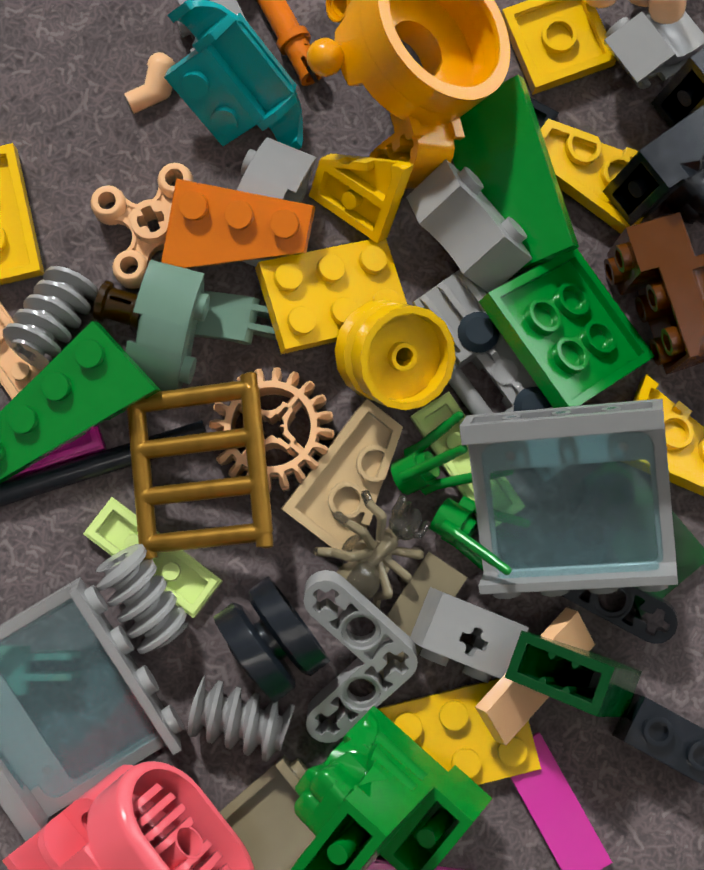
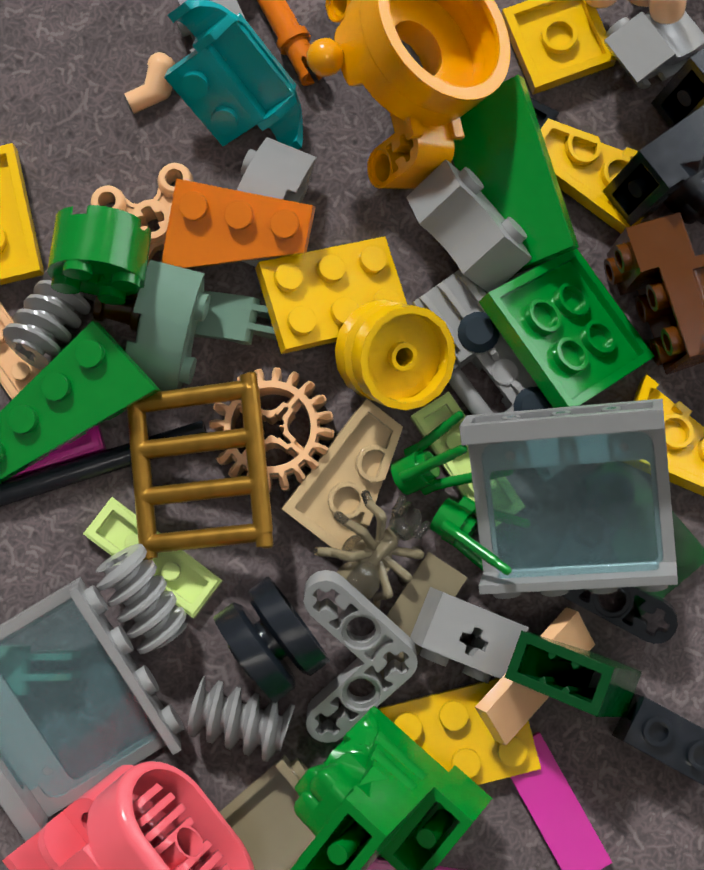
(99, 253): none -> green brick
(362, 190): yellow wing -> none

